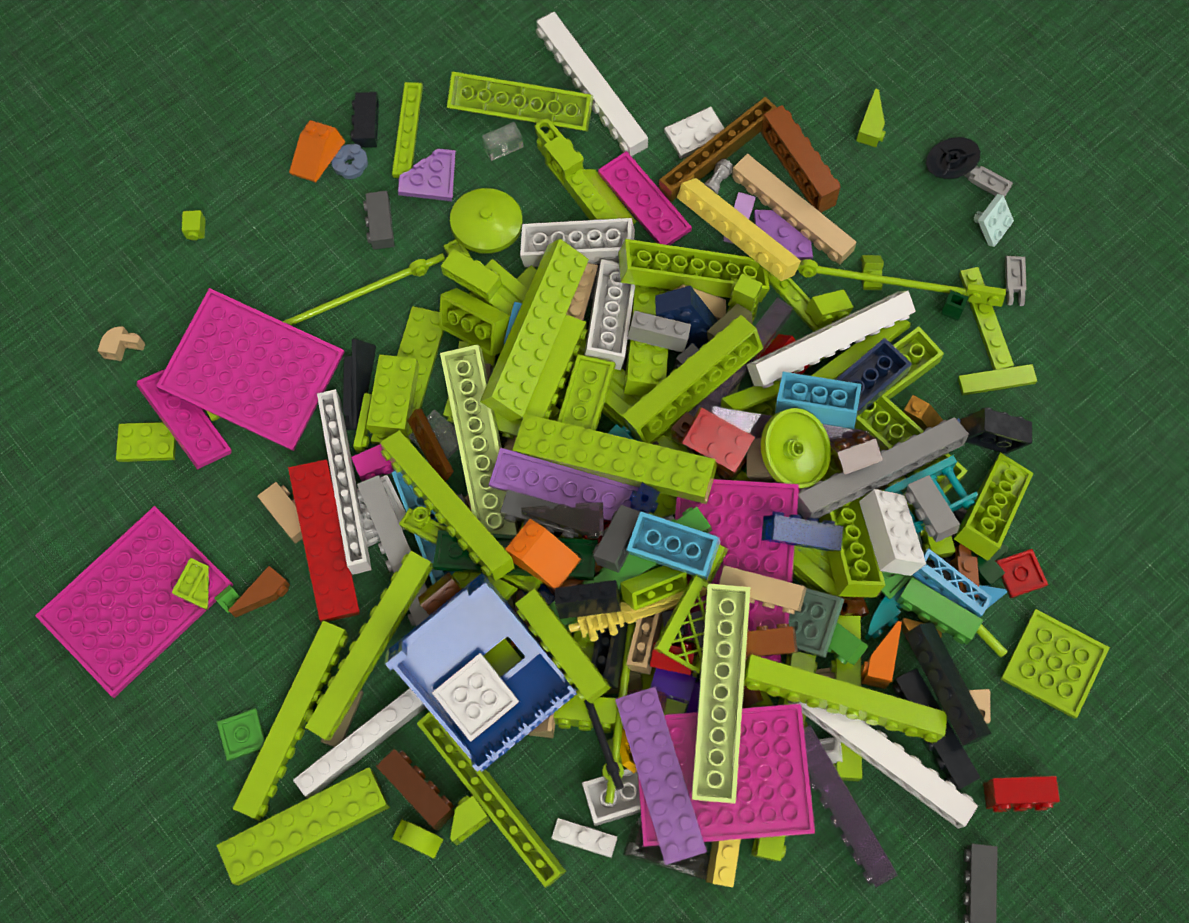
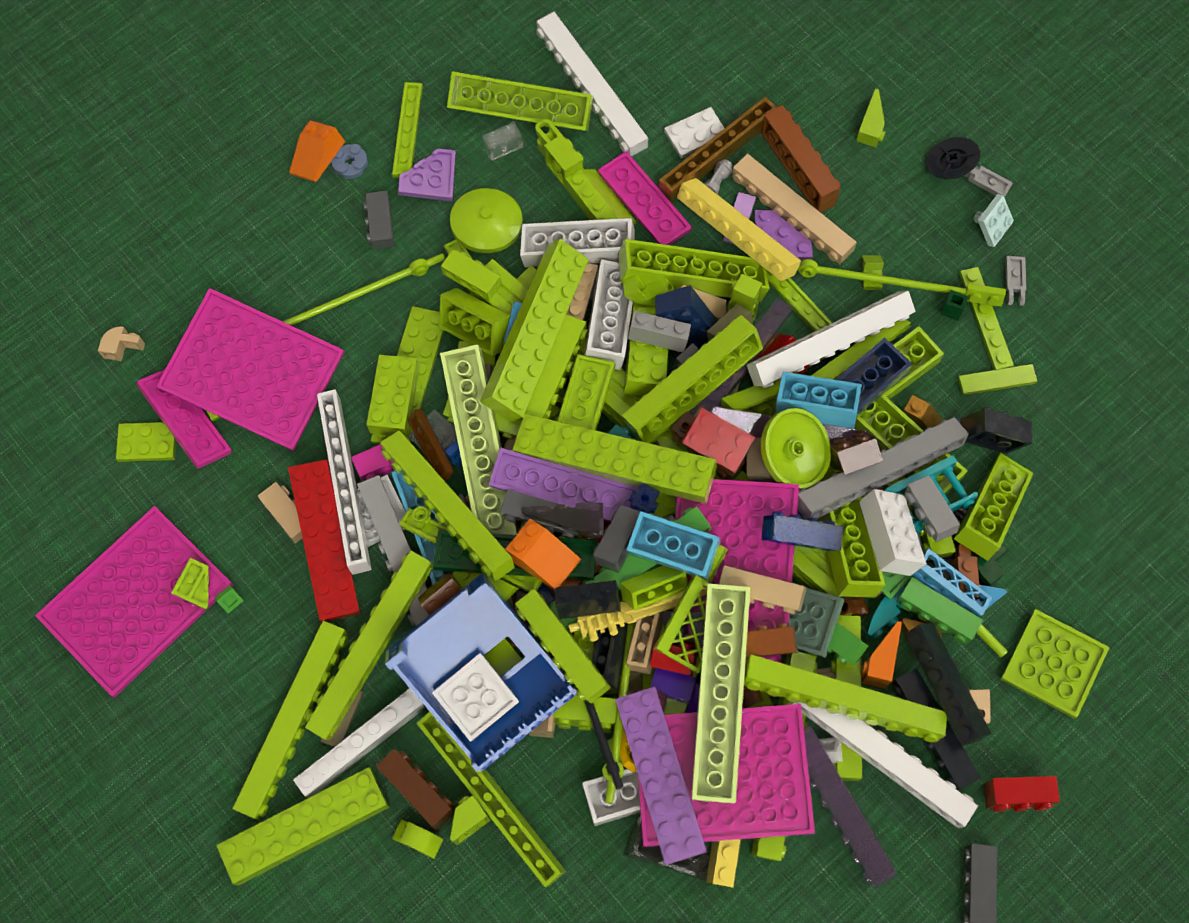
(193, 225): lime brick -> none
(241, 734): bright green tile -> none
(264, 590): dark orange slope -> none
(356, 380): black wedge -> none
(361, 437): lime plate -> none
(365, 119): black brick -> none
(453, 454): none -> blue plate
(584, 838): white plate -> none
(645, 294): none -> lime brick
(829, 307): lime brick -> none
(1022, 573): red tile -> none

